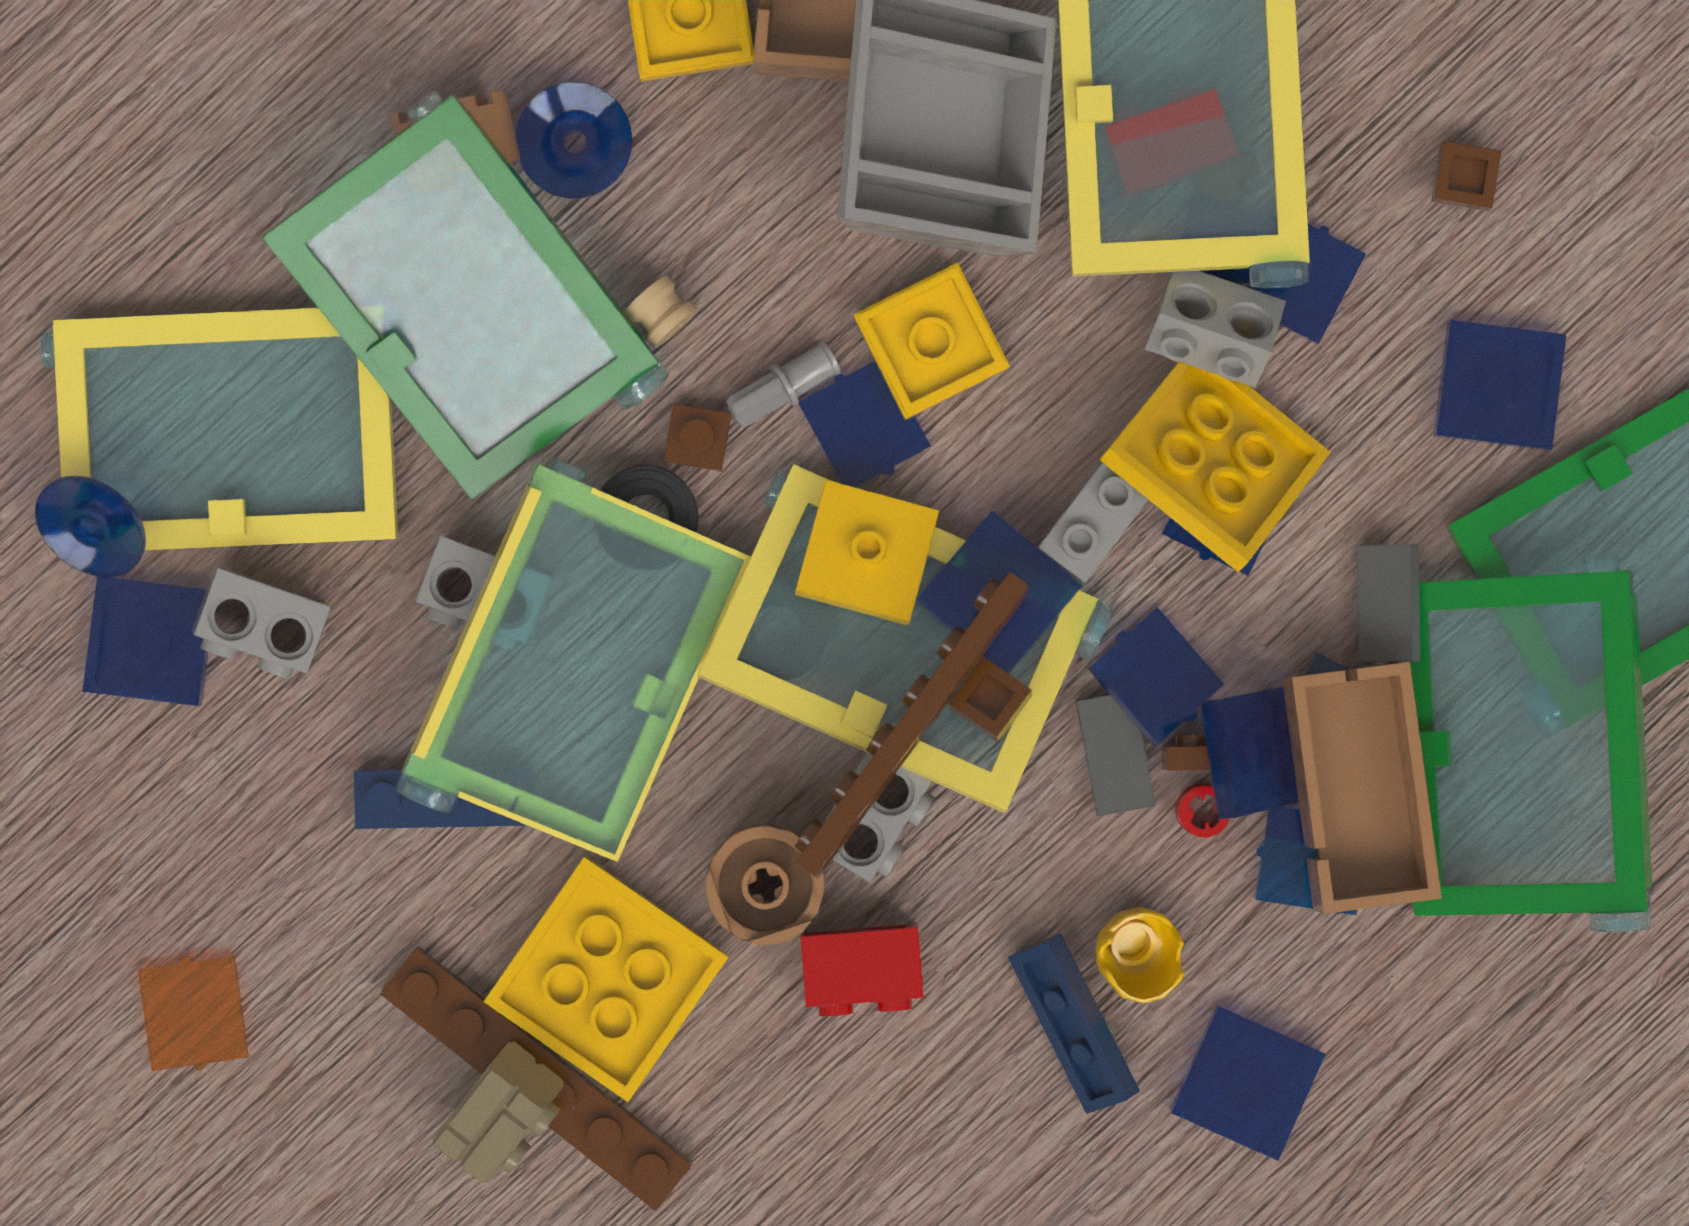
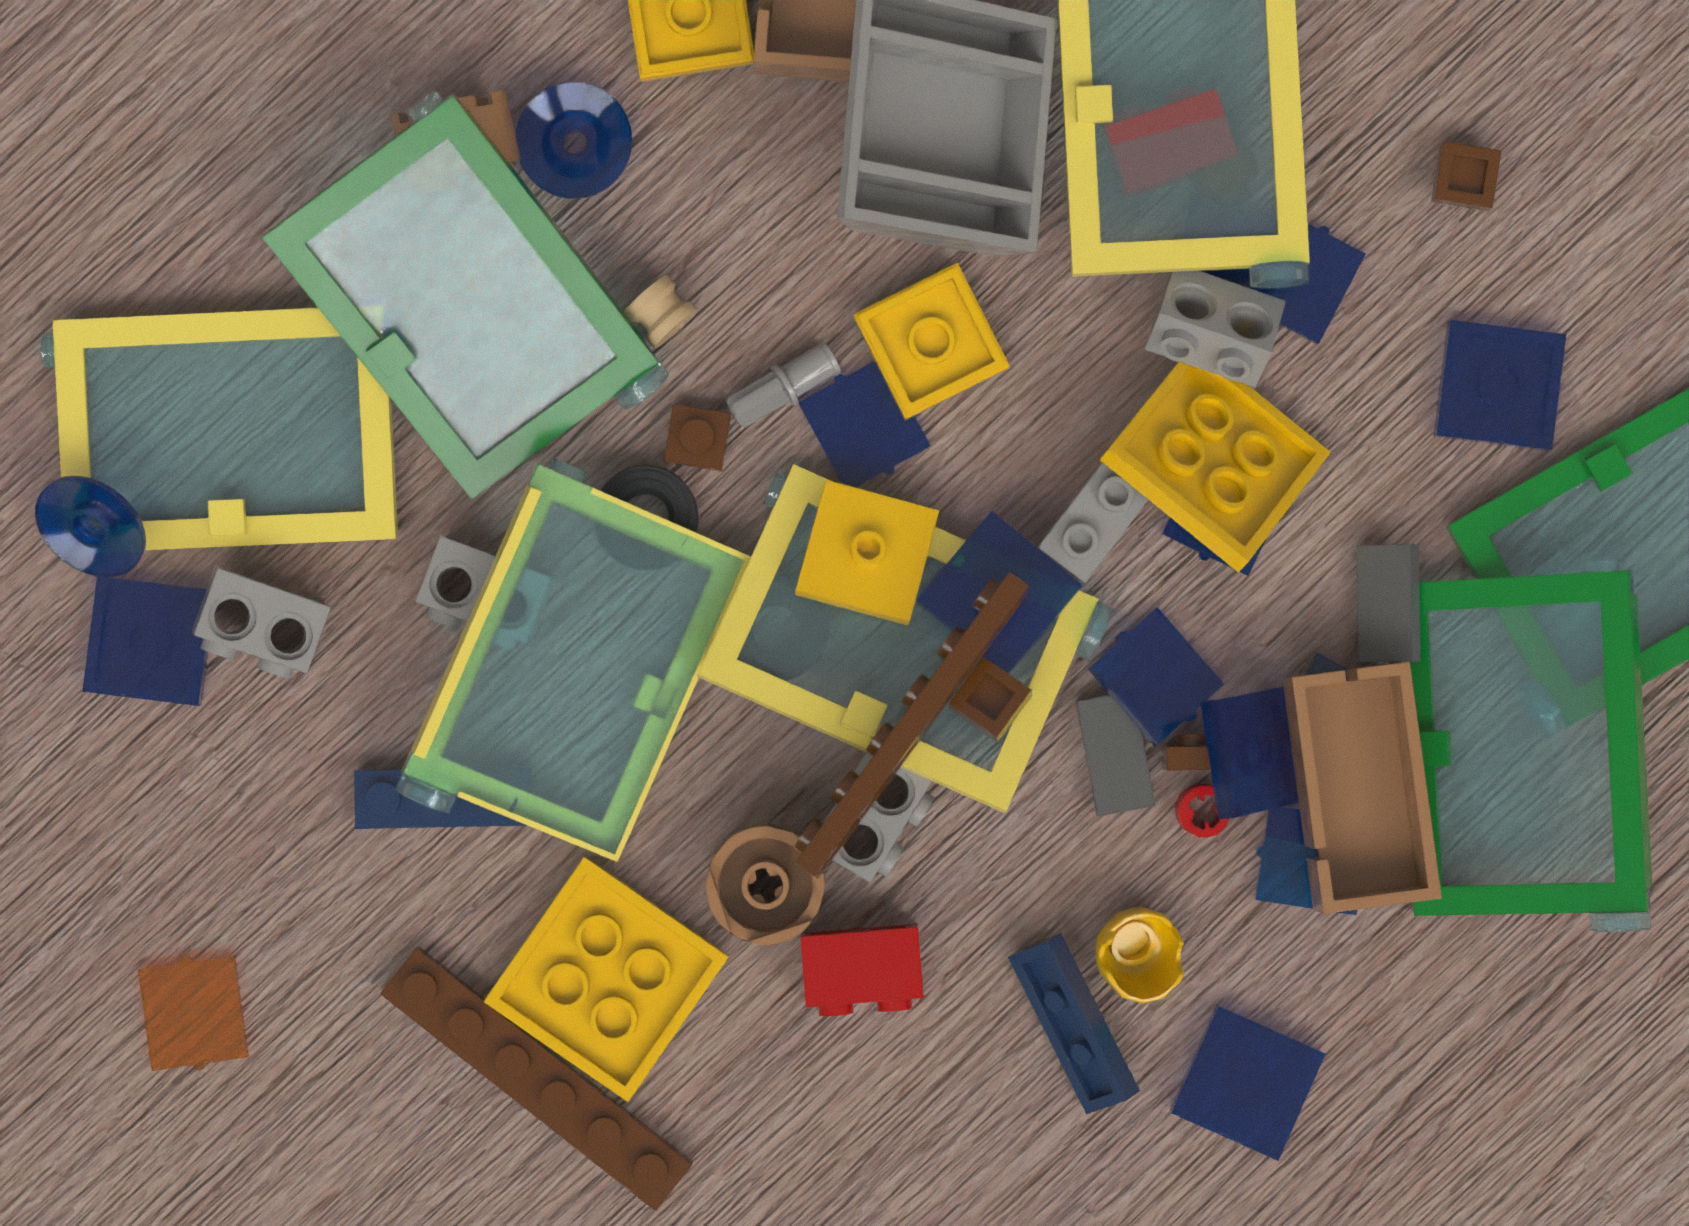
(499, 1112): dark tan brick -> none

